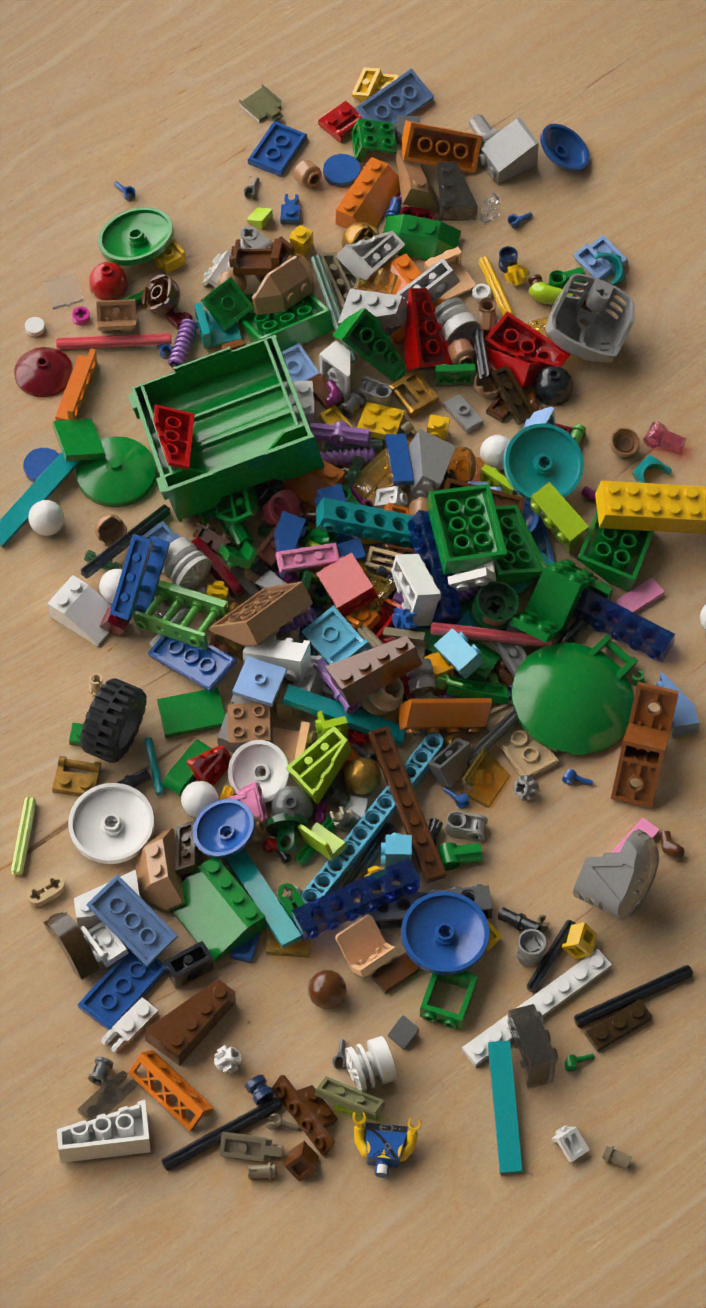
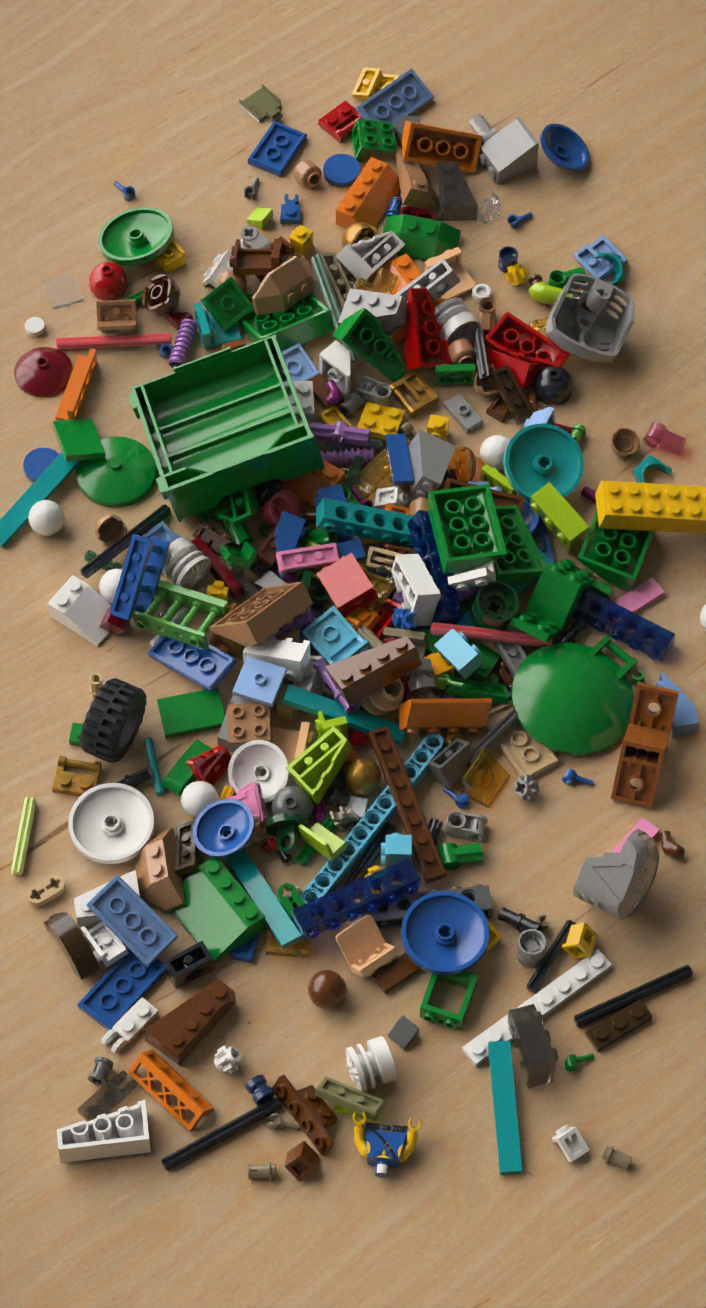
(80, 310): dark pink bush -> none
(175, 434): red wedge -> none
(248, 1147): dark tan hinge -> none
(340, 1055): dark grey hand -> none
(363, 753): dark grey hand -> none
(495, 285): yellow axle -> none

